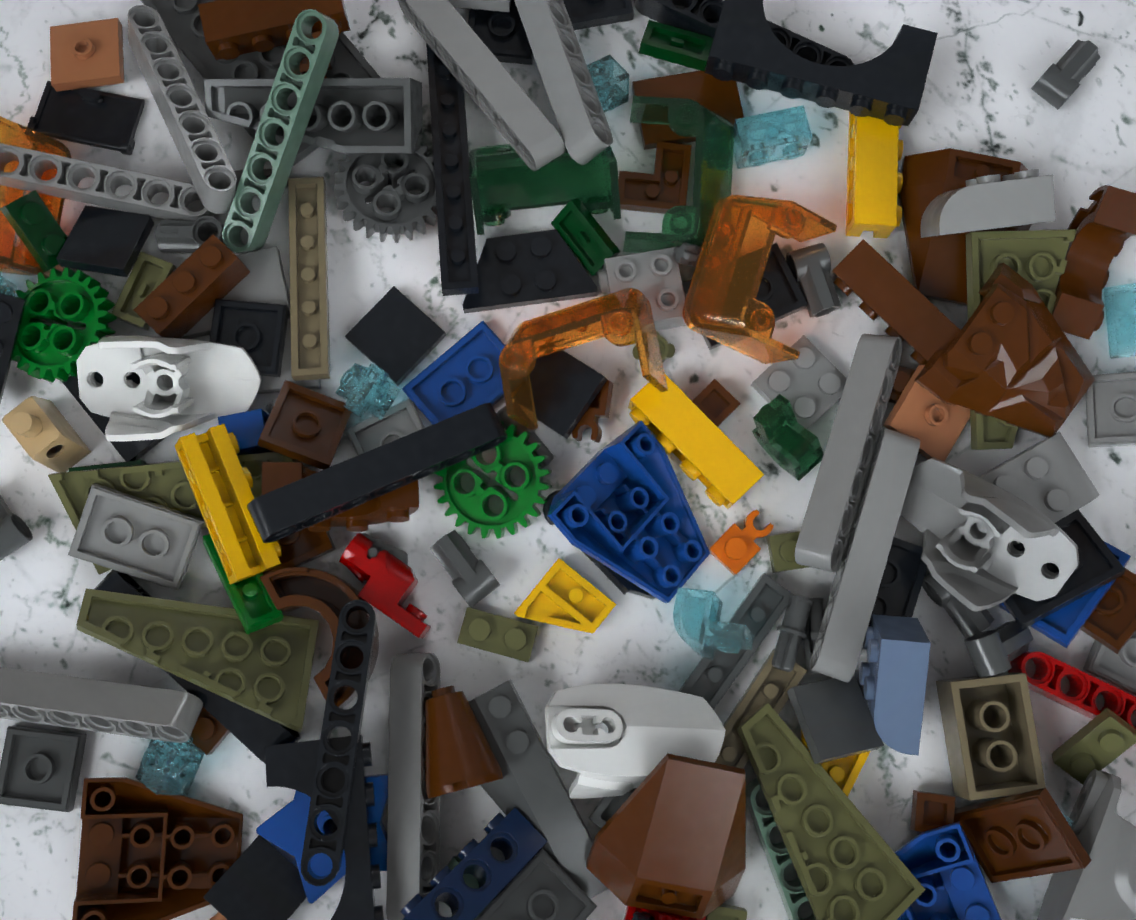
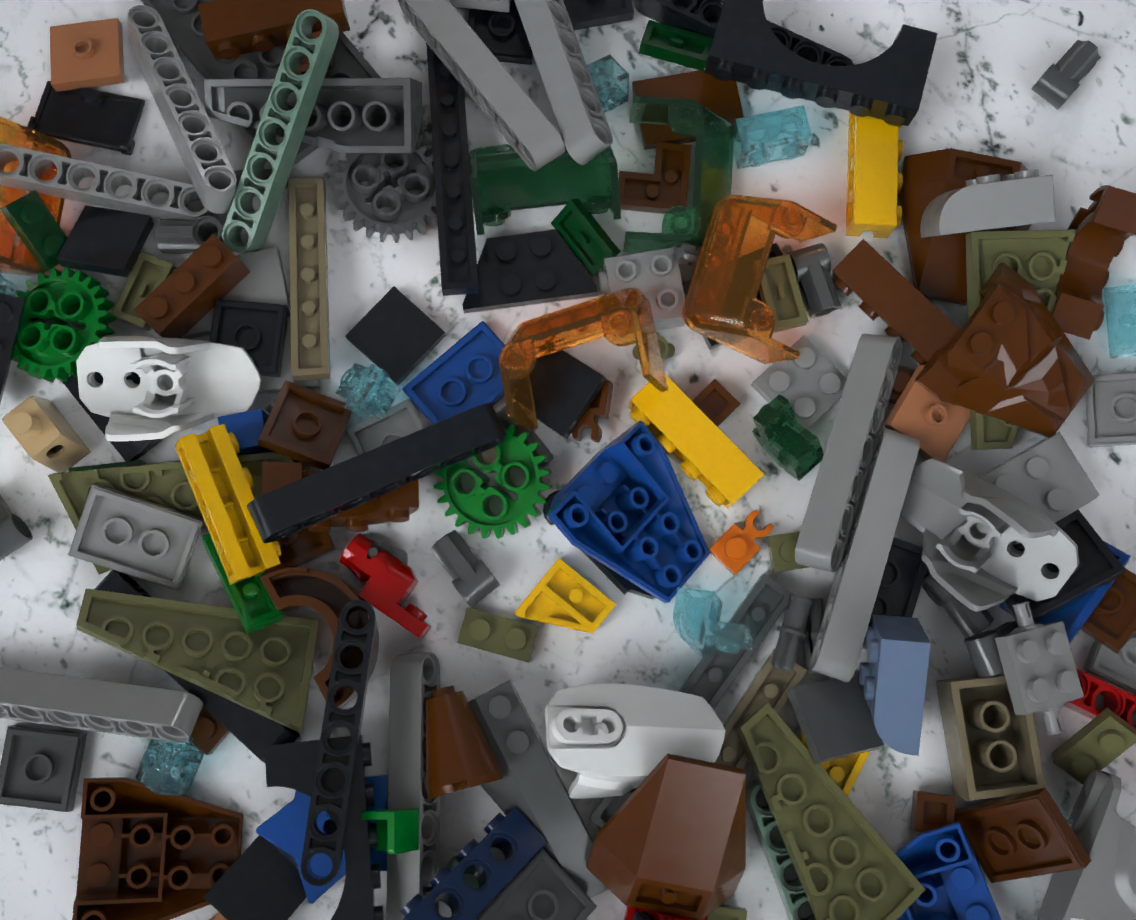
(395, 829): none -> green panel
(782, 294): none -> olive plate
(1039, 668): none -> light grey plate

